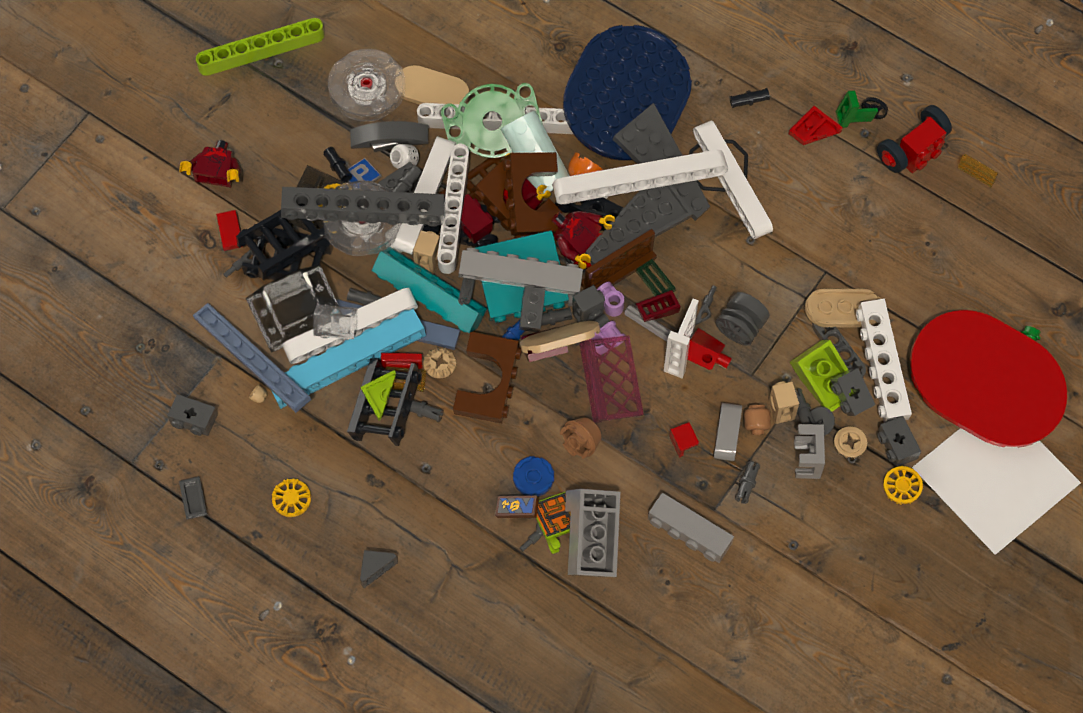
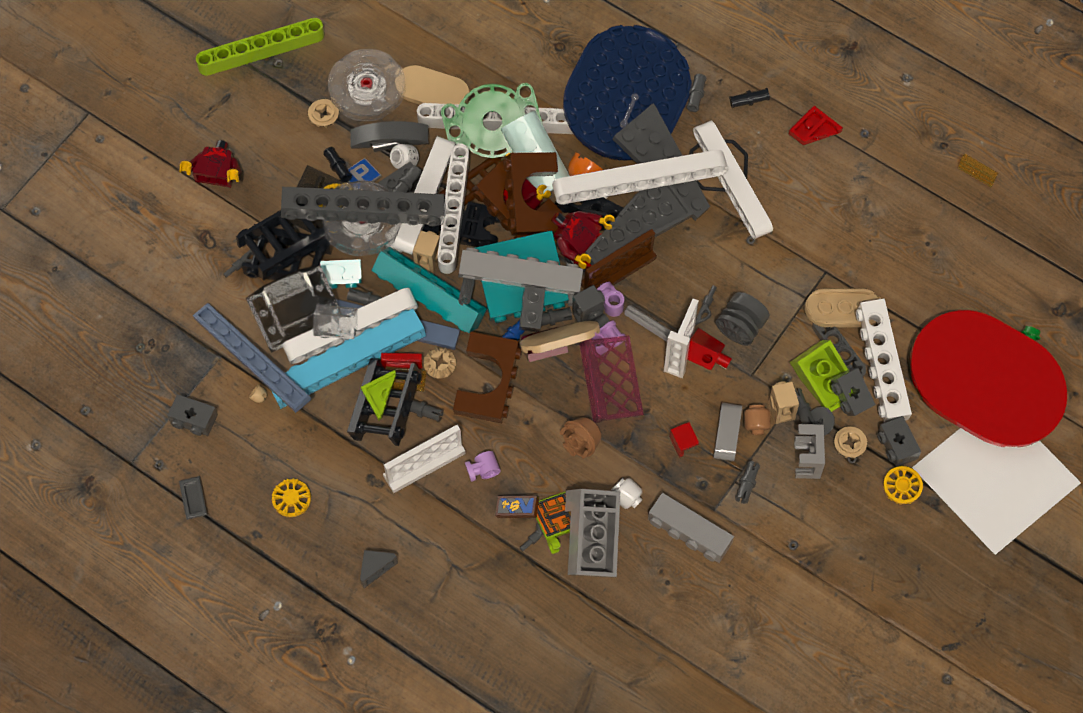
(228, 229): red tile -> none
(319, 107): none -> tan gear
(342, 272): none -> bracket
(424, 459): none -> white fence
(474, 221): dark red slope -> none
(484, 465): none -> lavender piece
(533, 476): blue tile -> none
(623, 123): none -> clear hinge
(629, 494): none -> white head
(647, 281): clear green tile -> none
(660, 299): dark red slope -> none
(696, 92): none -> dark grey pin
(849, 110): green piece -> none
(918, 145): brick -> none

